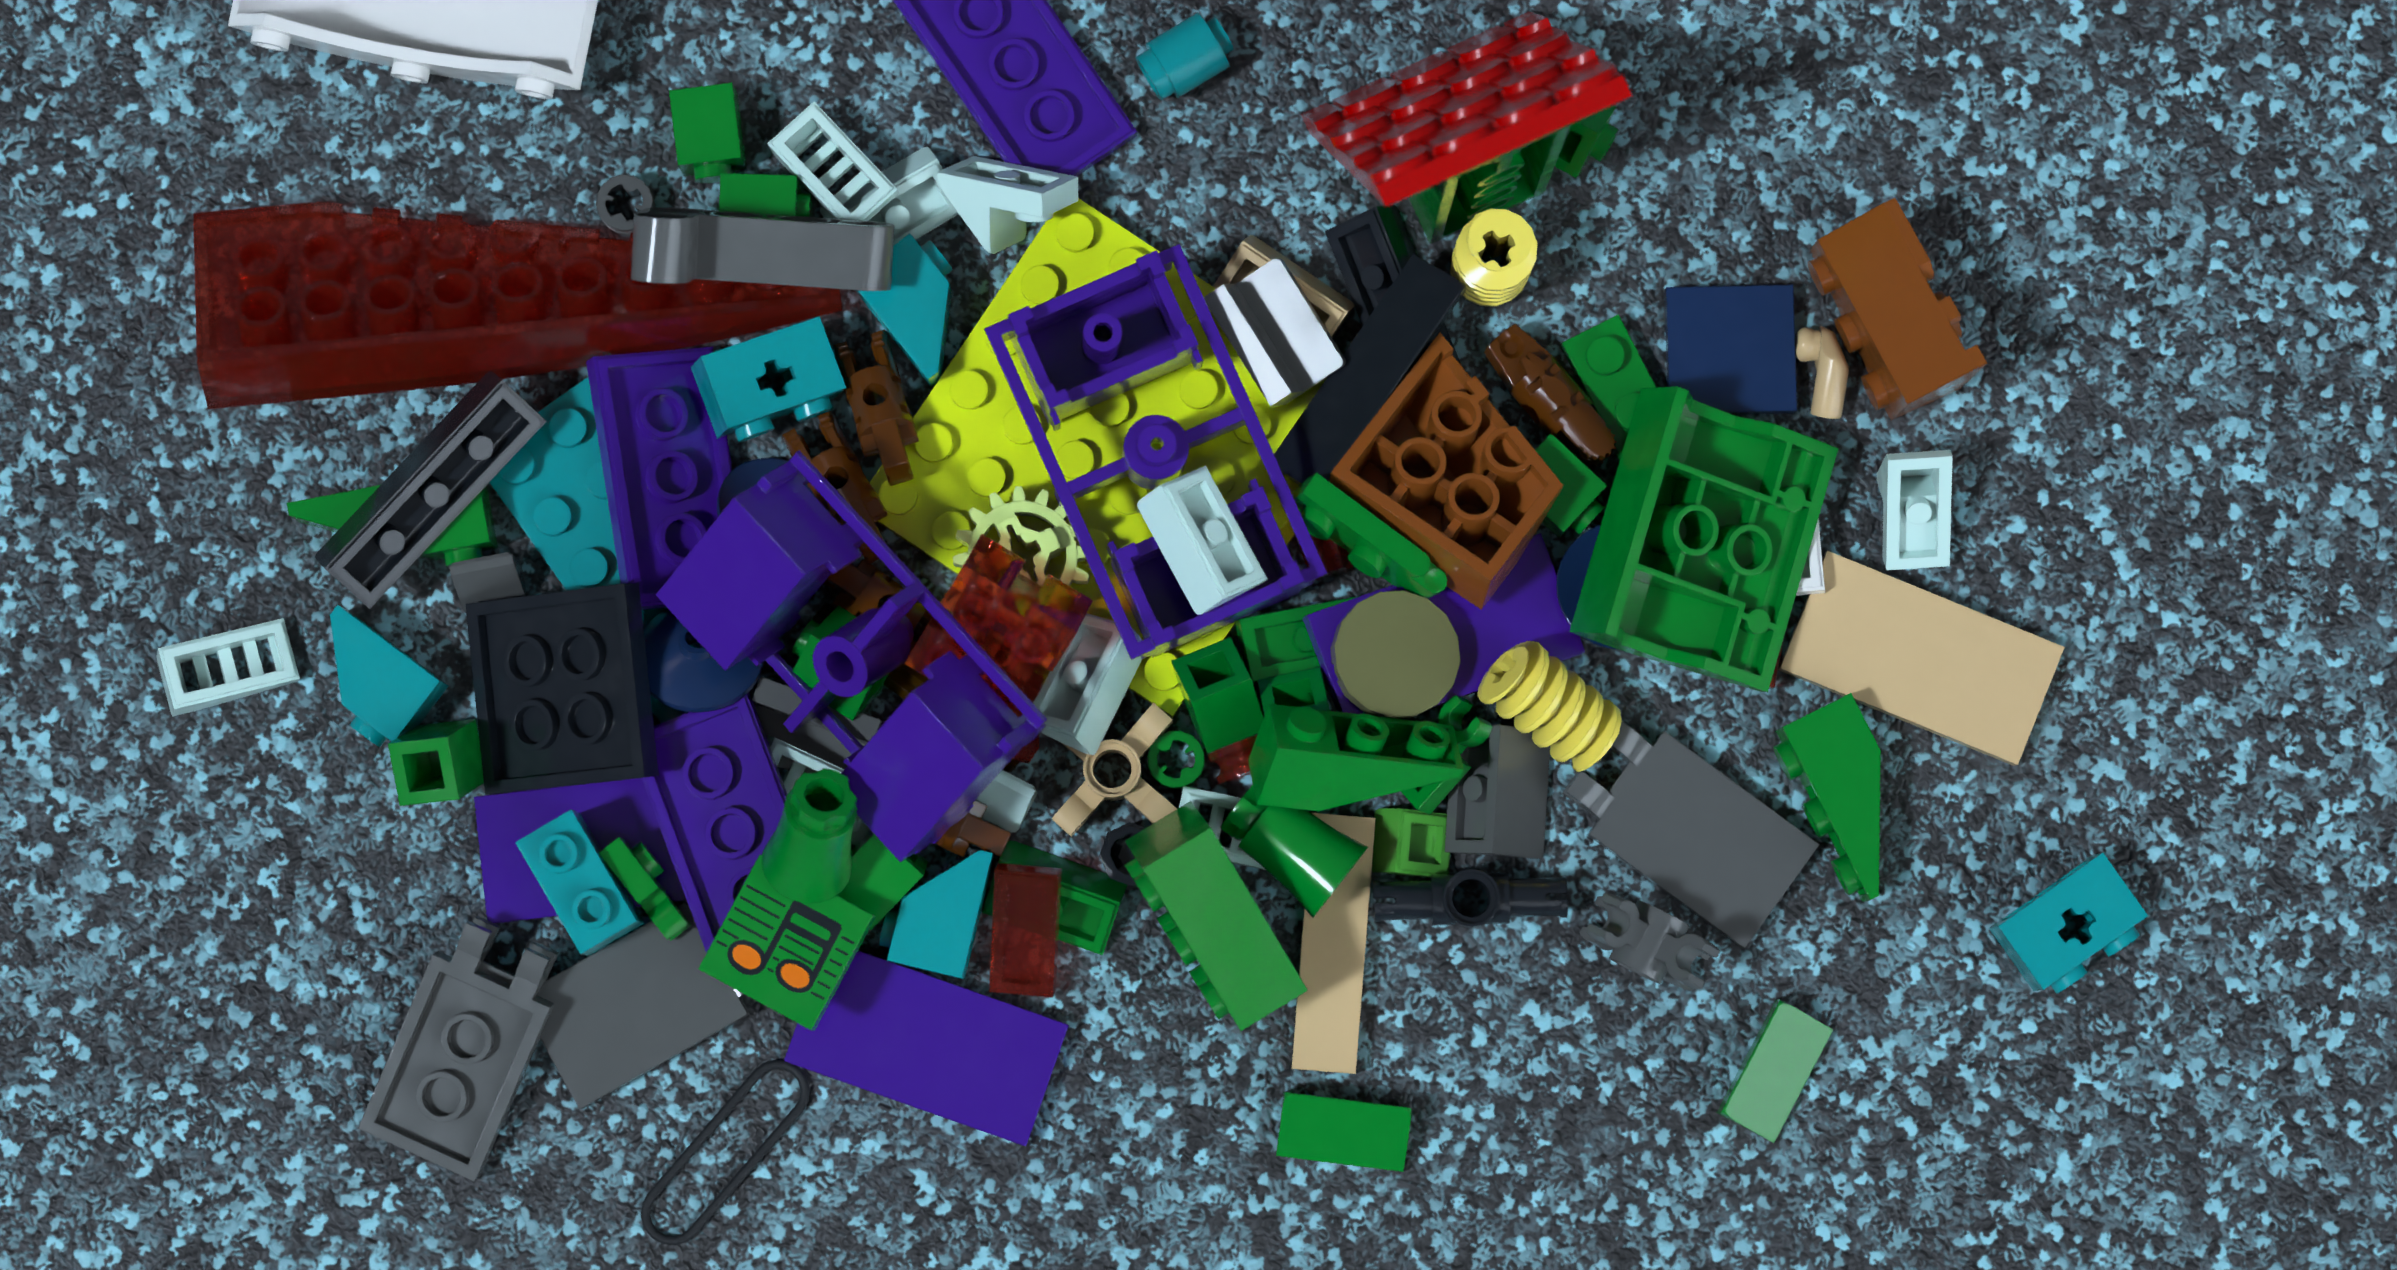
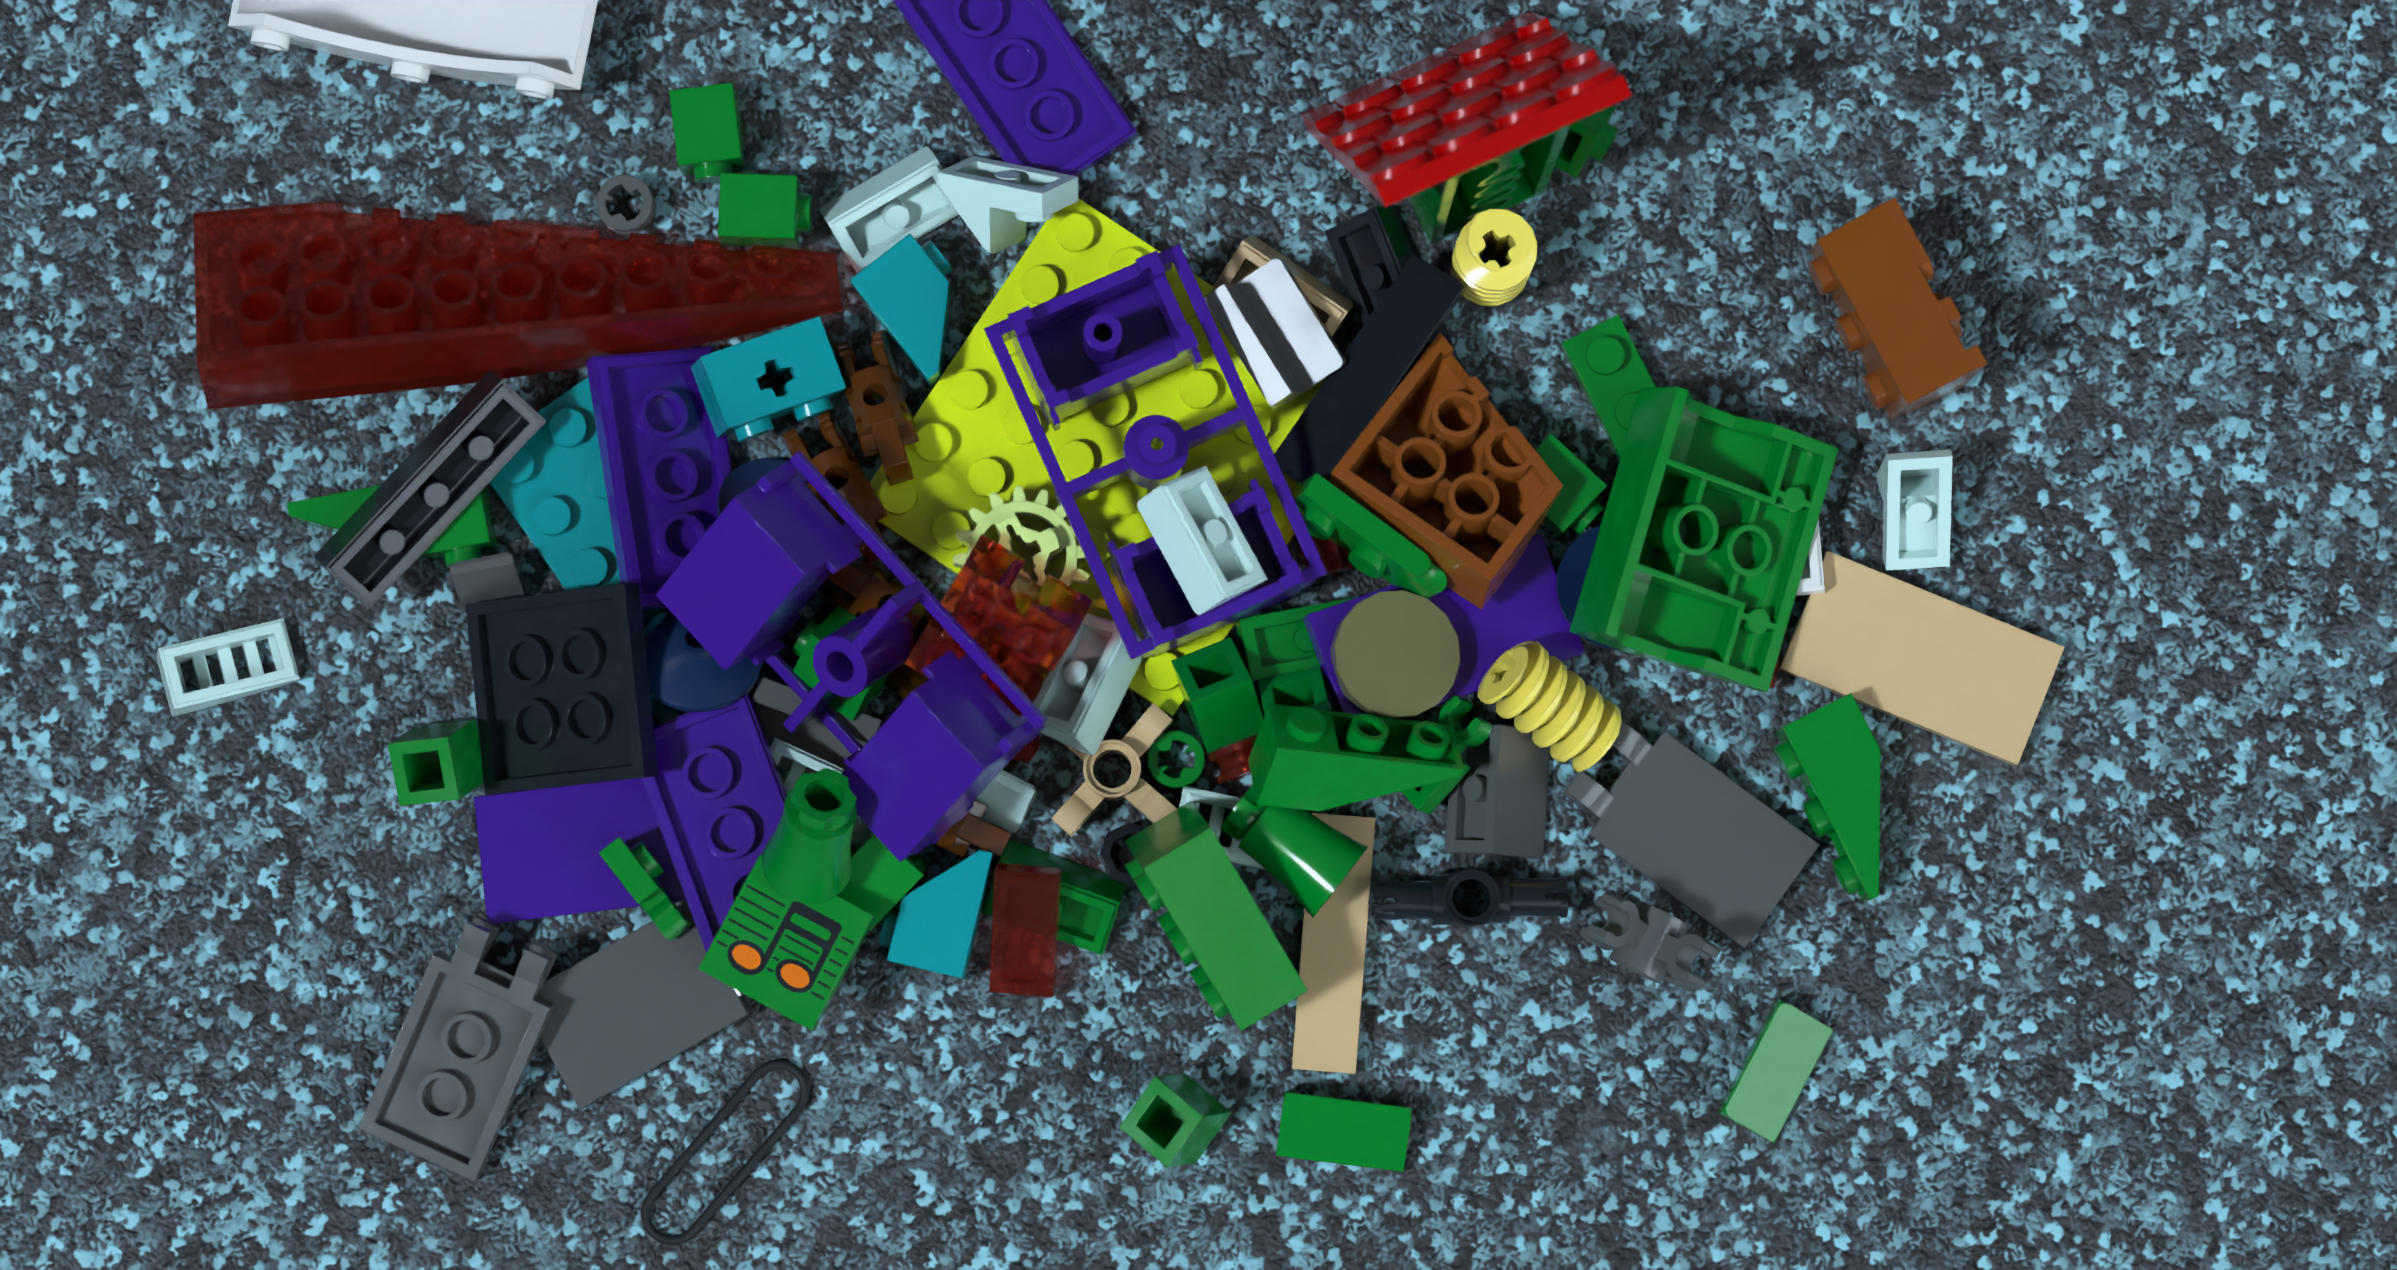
(380, 681): teal slope -> none
(579, 883): teal brick -> none
(761, 248): dark grey beam -> none
(800, 135): light aqua slope -> none
(934, 1047): dark purple tile -> none
(1175, 1119): none -> green brick
(1185, 56): teal brick -> none
(1409, 842): bright green slope -> none
(1550, 395): reddish brown hinge -> none
(1733, 346): dark blue tile -> none
(1831, 370): tan arm -> none
(2032, 929): teal brick -> none

